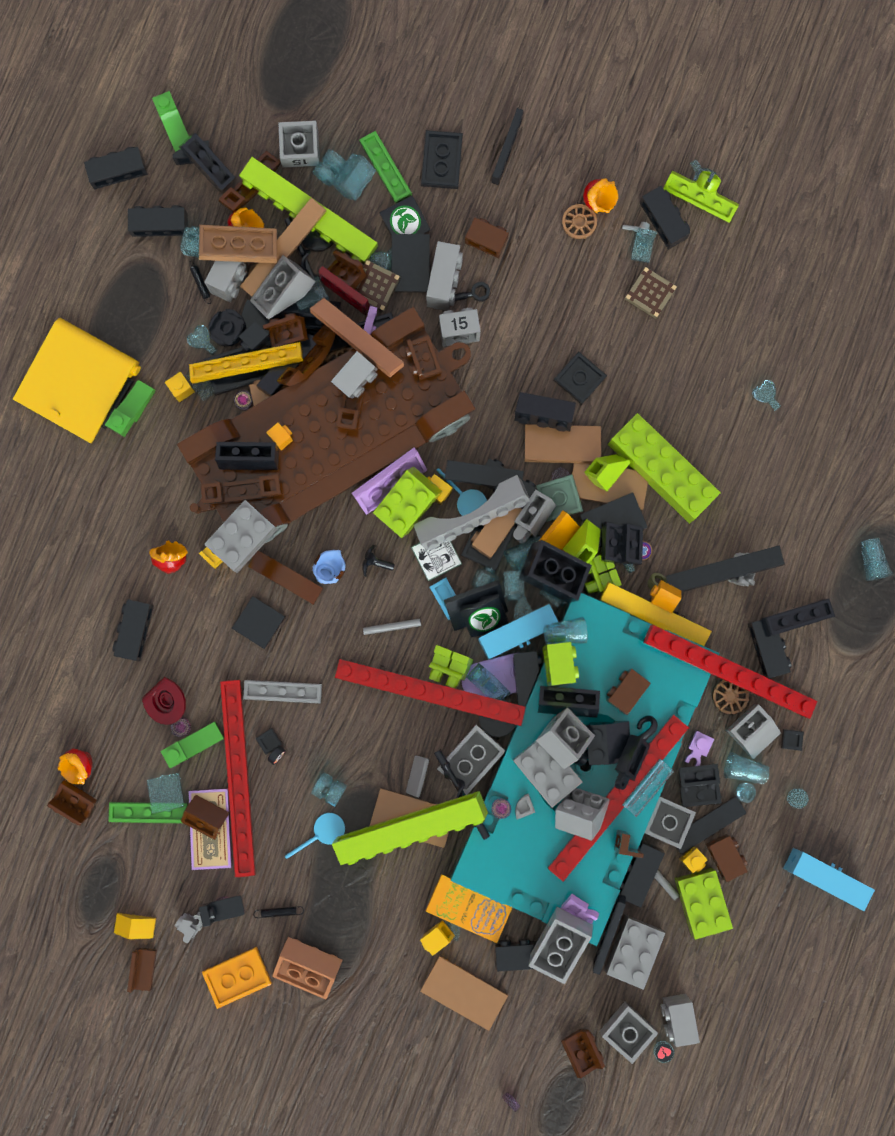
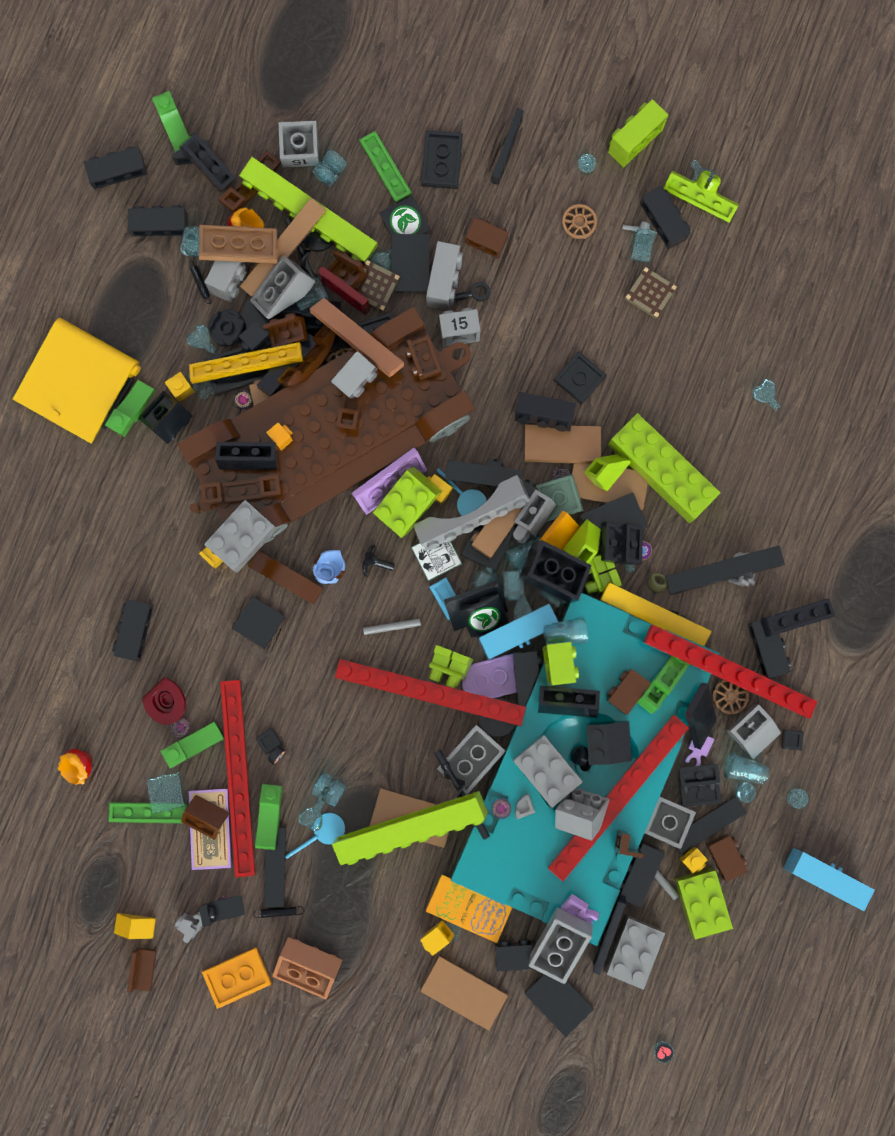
(72, 803): reddish brown bracket -> none
(165, 417): none -> black slope
(169, 556): light orange hair -> none
(268, 816): none -> bright green slope
(275, 872): none -> black tile
(282, 691): light grey tile -> none
(312, 816): none -> clear light blue rock
(354, 176): clear light blue brick -> none
(368, 327): lavender plate -> none
(417, 776): light grey slope -> none
(487, 683): clear light blue slope -> none
(511, 1101): clear purple tile -> none
(559, 1003): none -> black tile
(565, 738): light grey brick -> none
(583, 1052): reddish brown bracket -> none
(586, 163): none -> clear light blue tile
(600, 195): light orange hair -> none
(628, 1032): light grey brick -> none
(634, 754): black piece -> none
(637, 132): none -> lime brick
(648, 787): clear light blue tile -> none
(662, 684): none -> bright green slope
(665, 596): light orange brick -> none
(680, 1019): light grey brick -> none
(701, 715): none -> black tile
(875, 560): clear light blue plant -> none

